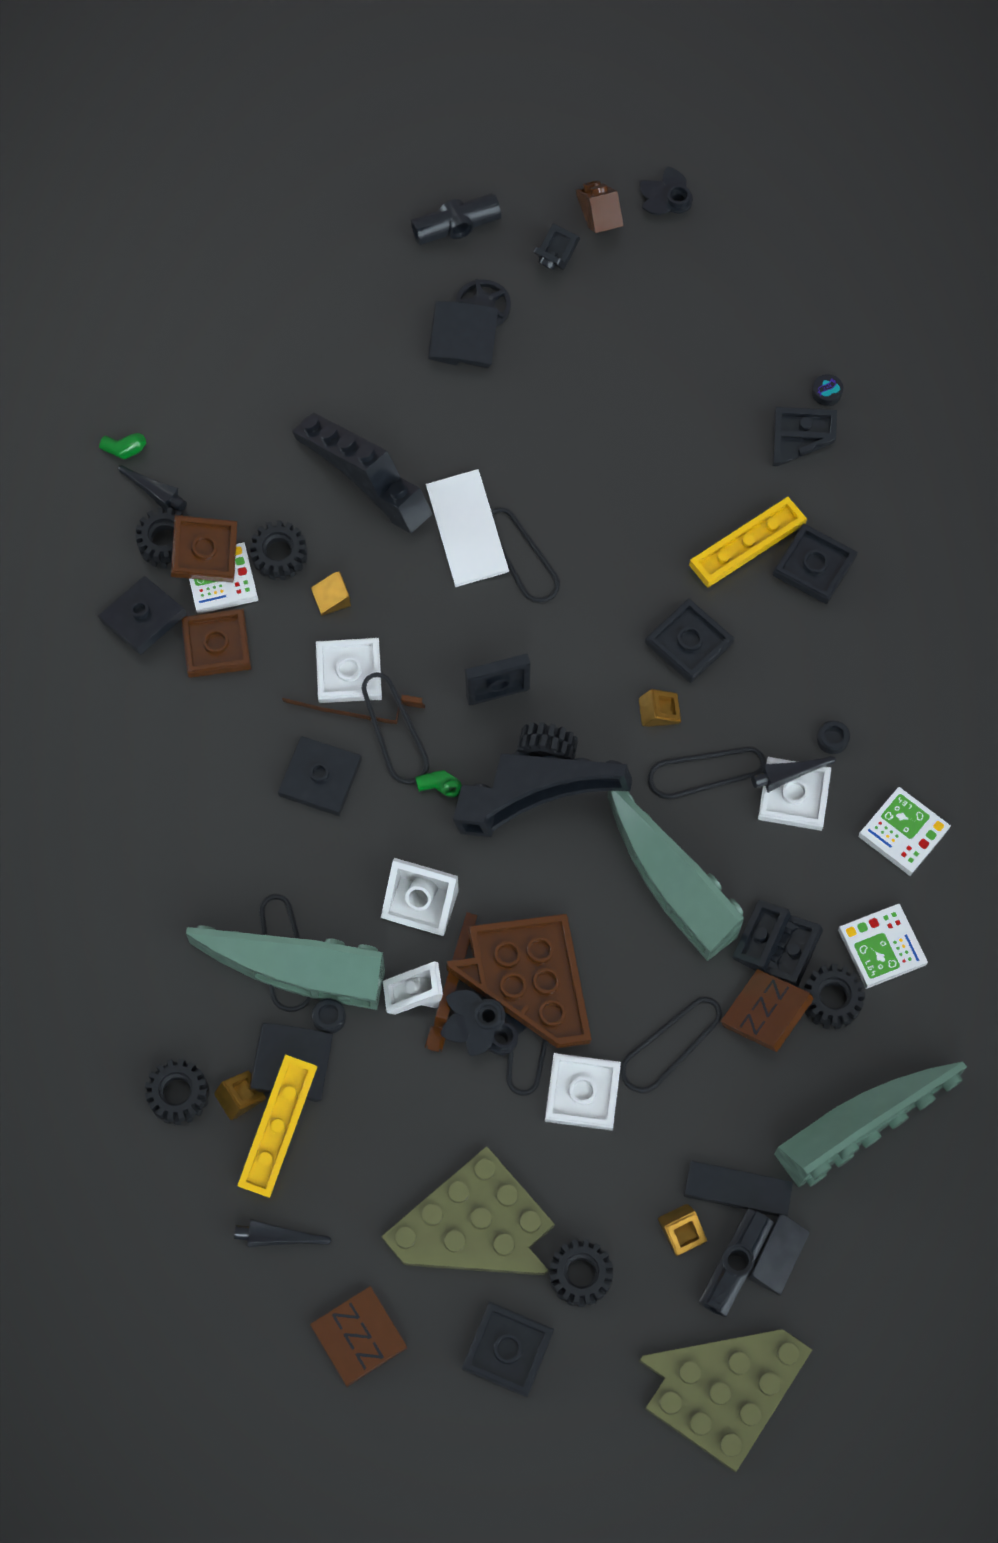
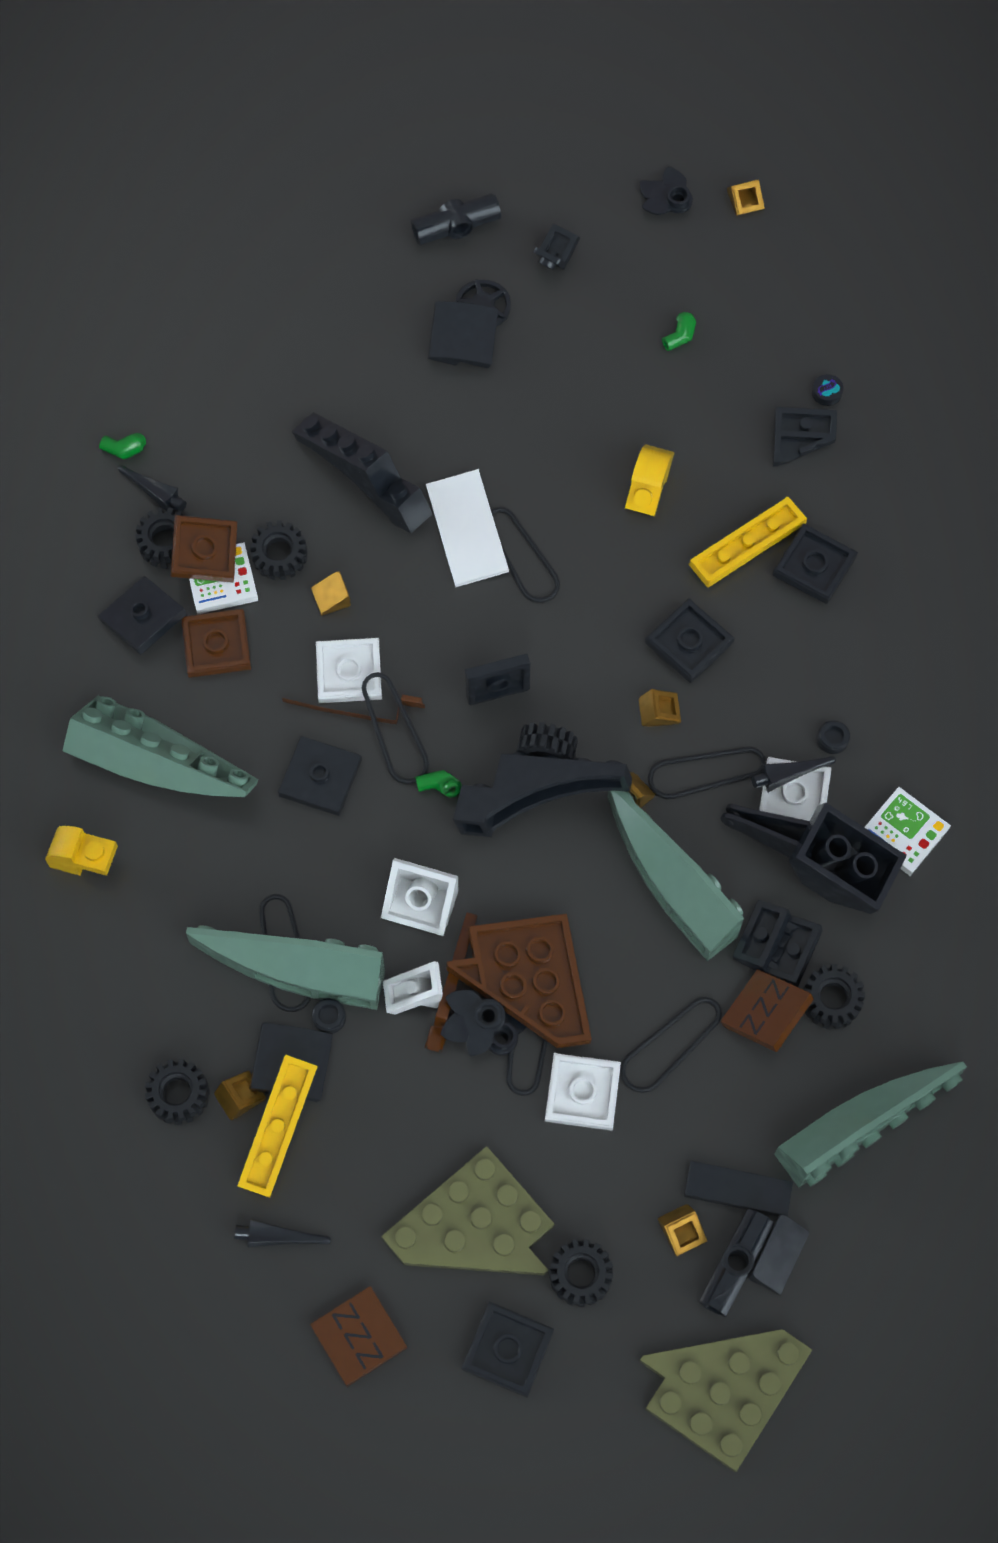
(76, 850): none -> yellow brick
(150, 752): none -> sand green wedge
(600, 206): reddish brown slope -> none
(640, 791): none -> pearl gold slope
(648, 479): none -> yellow brick
(684, 331): none -> green arm
(746, 197): none -> pearl gold slope
(832, 853): none -> black slope
(882, 946): white tile -> none

